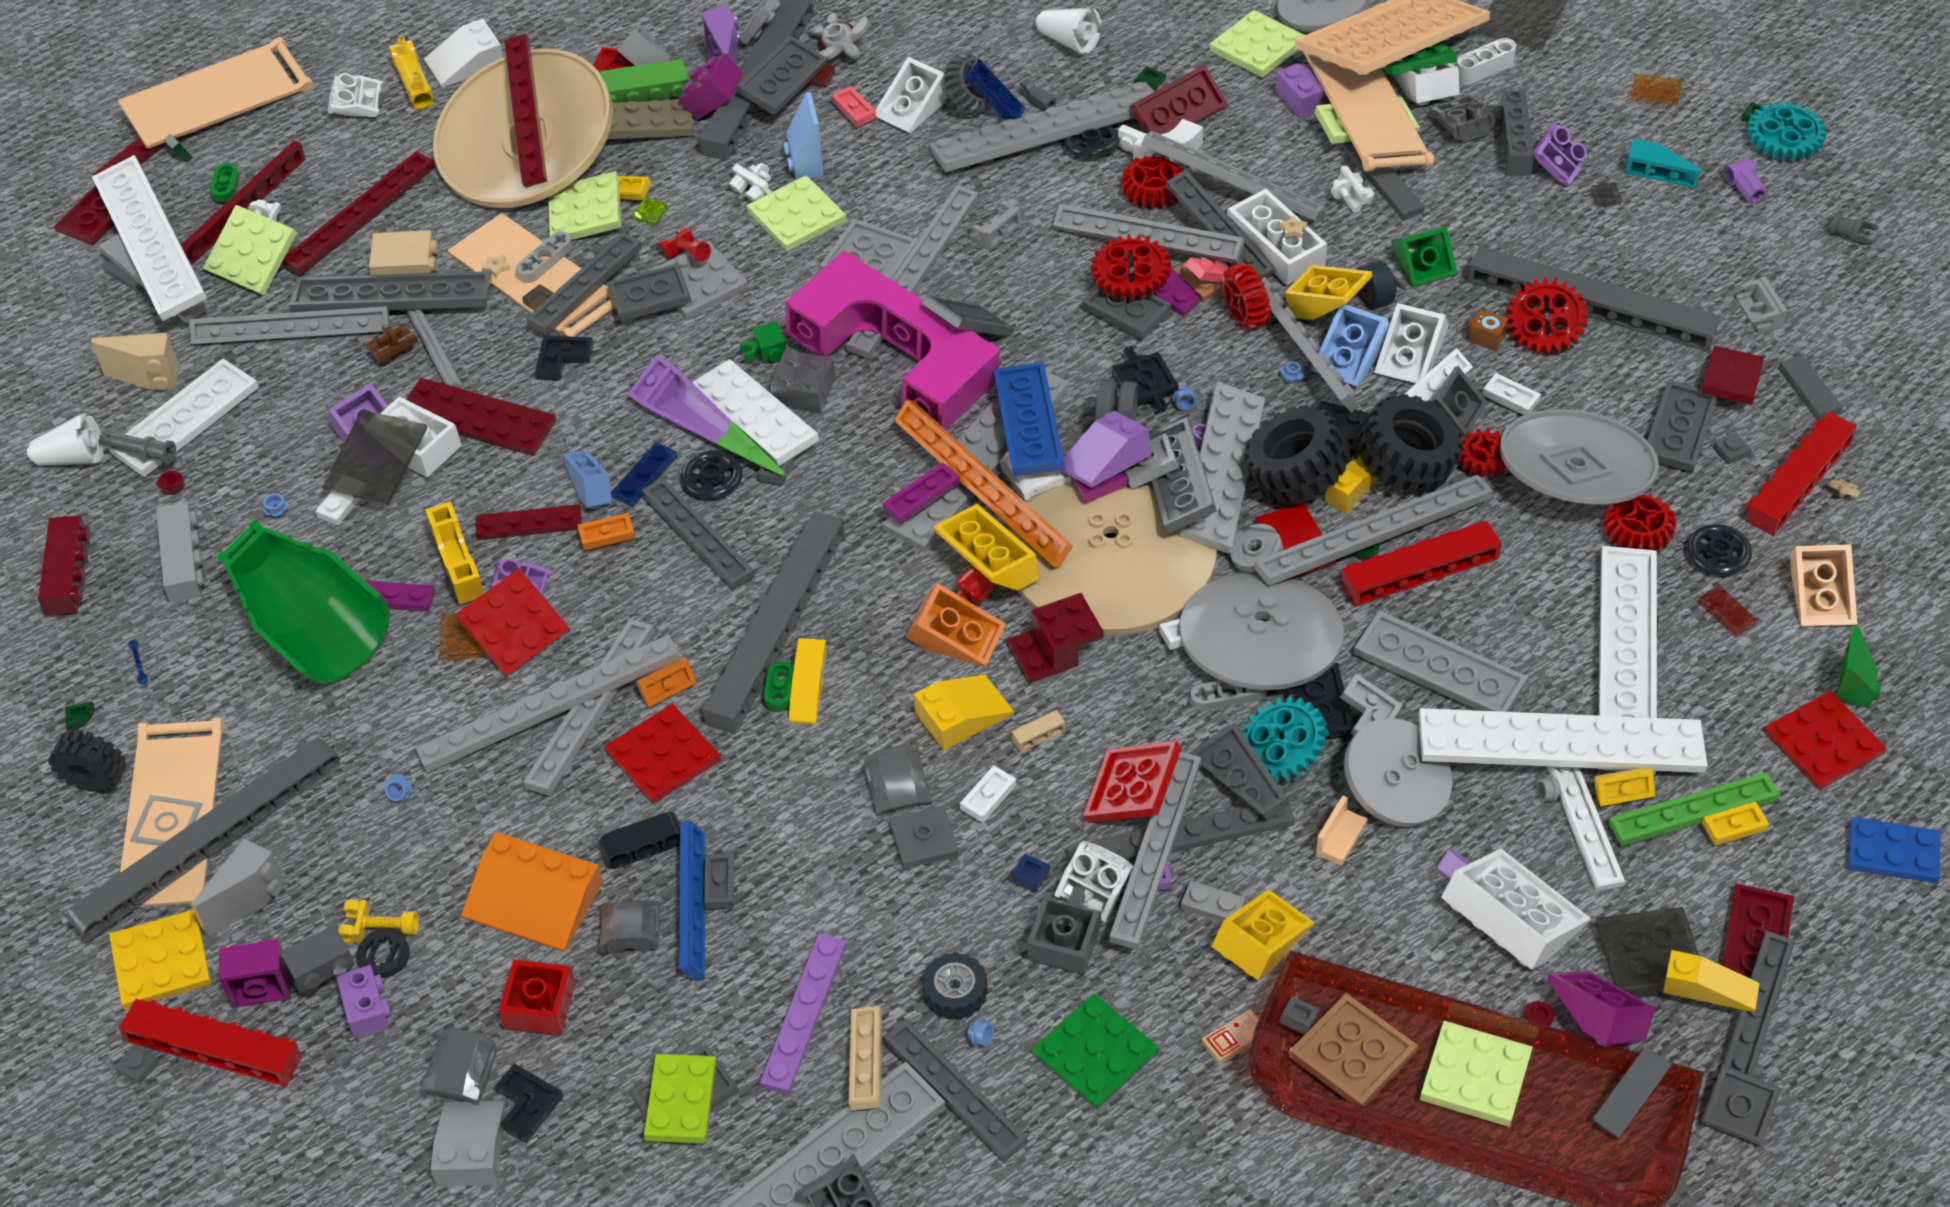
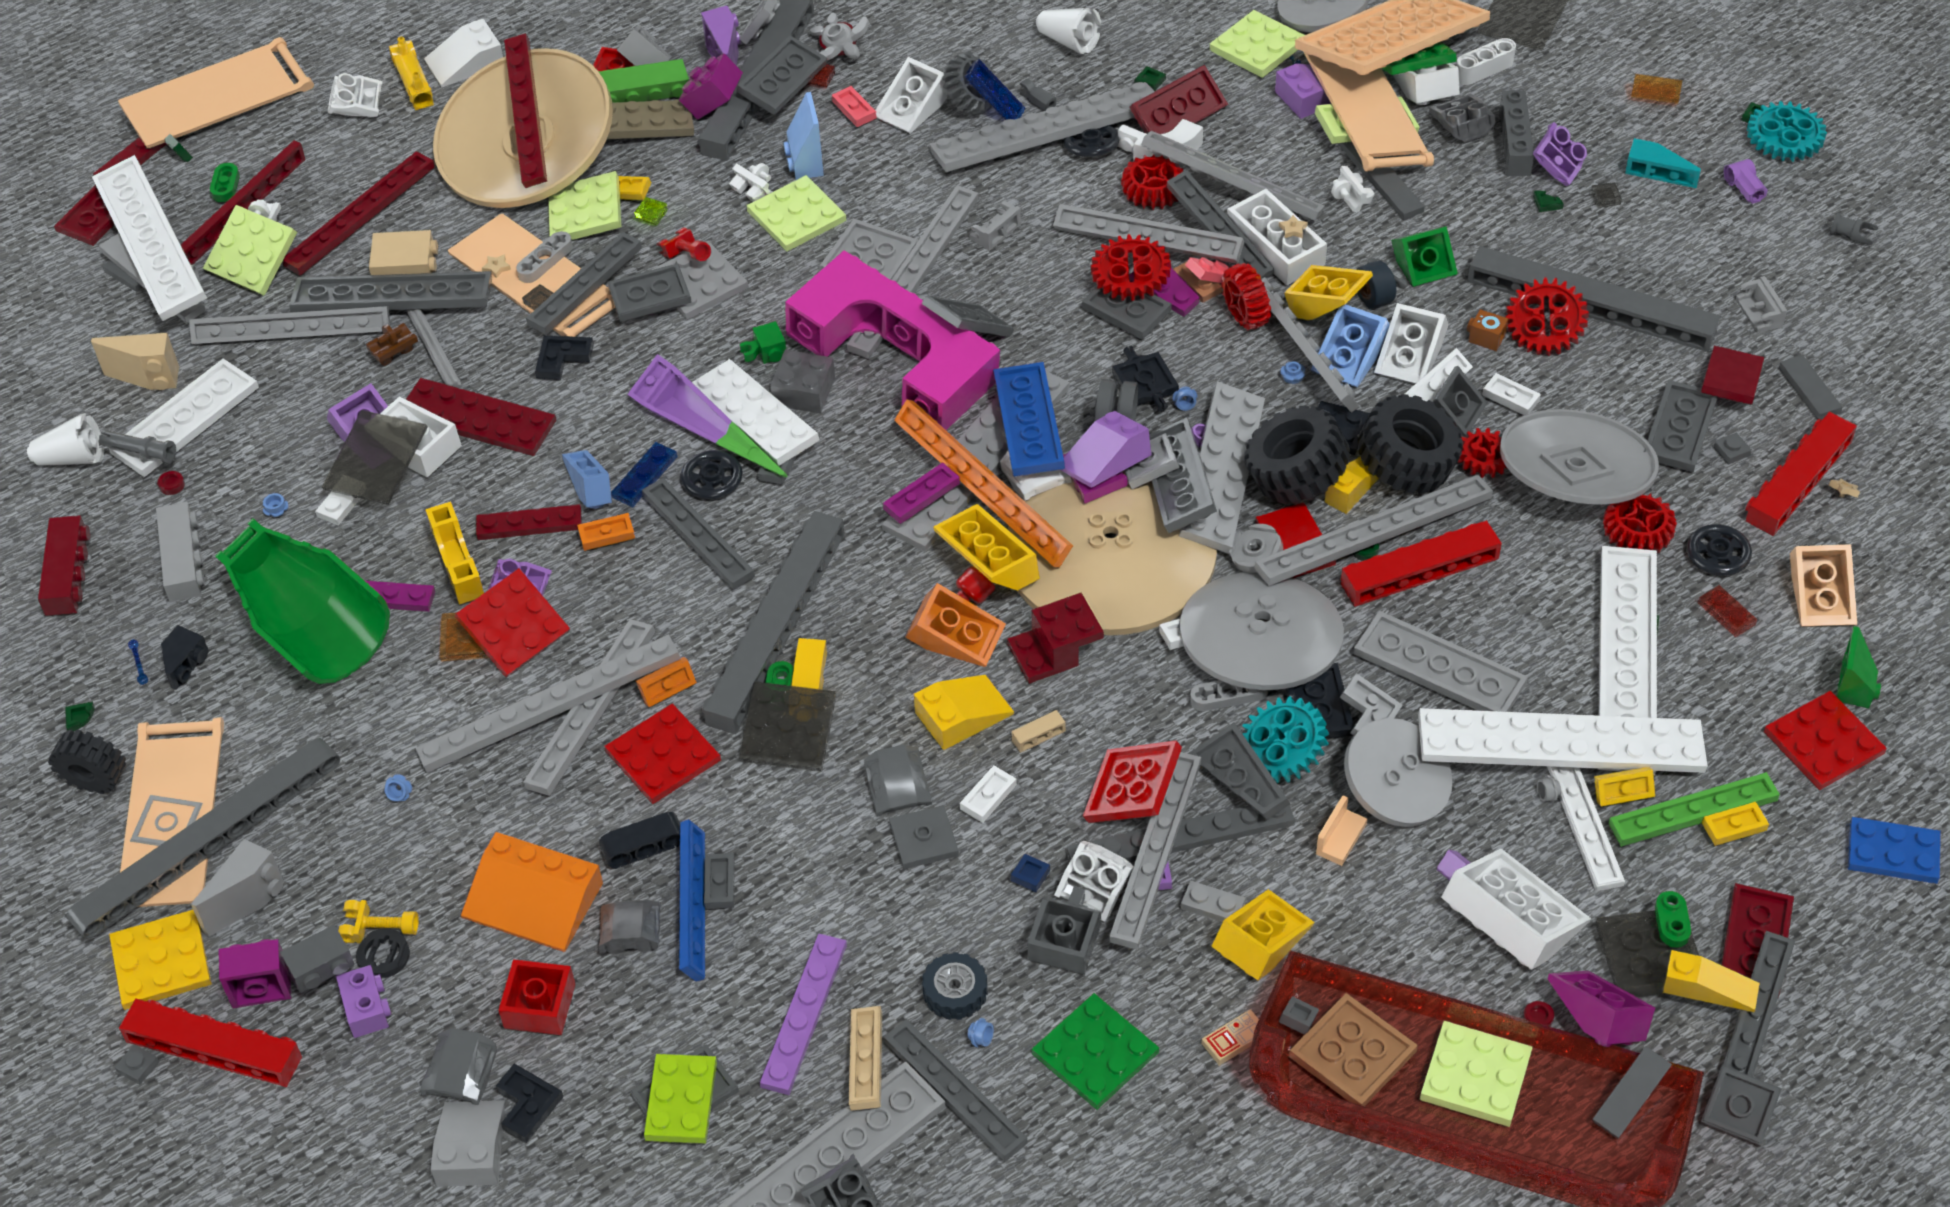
(181, 654): none -> black slope
(788, 726): none -> clear smoke plate
(1547, 202): none -> dark green tile
(1673, 916): none -> green plate

